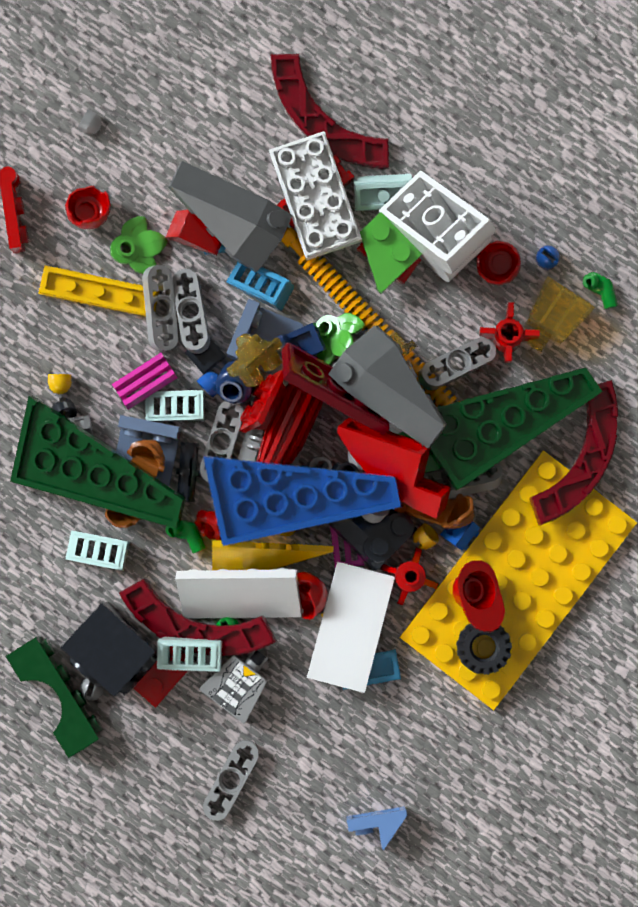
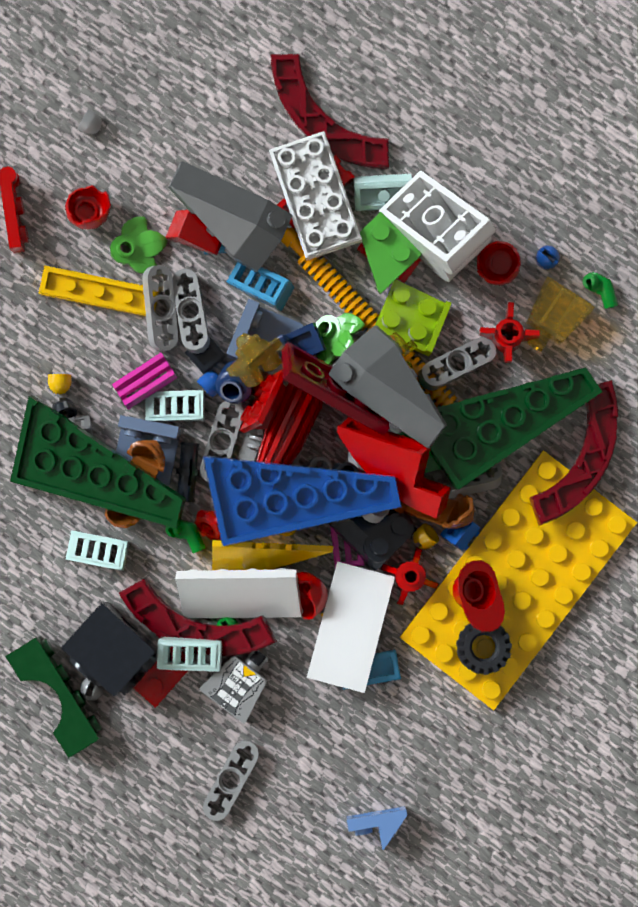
(413, 316): none -> lime piece

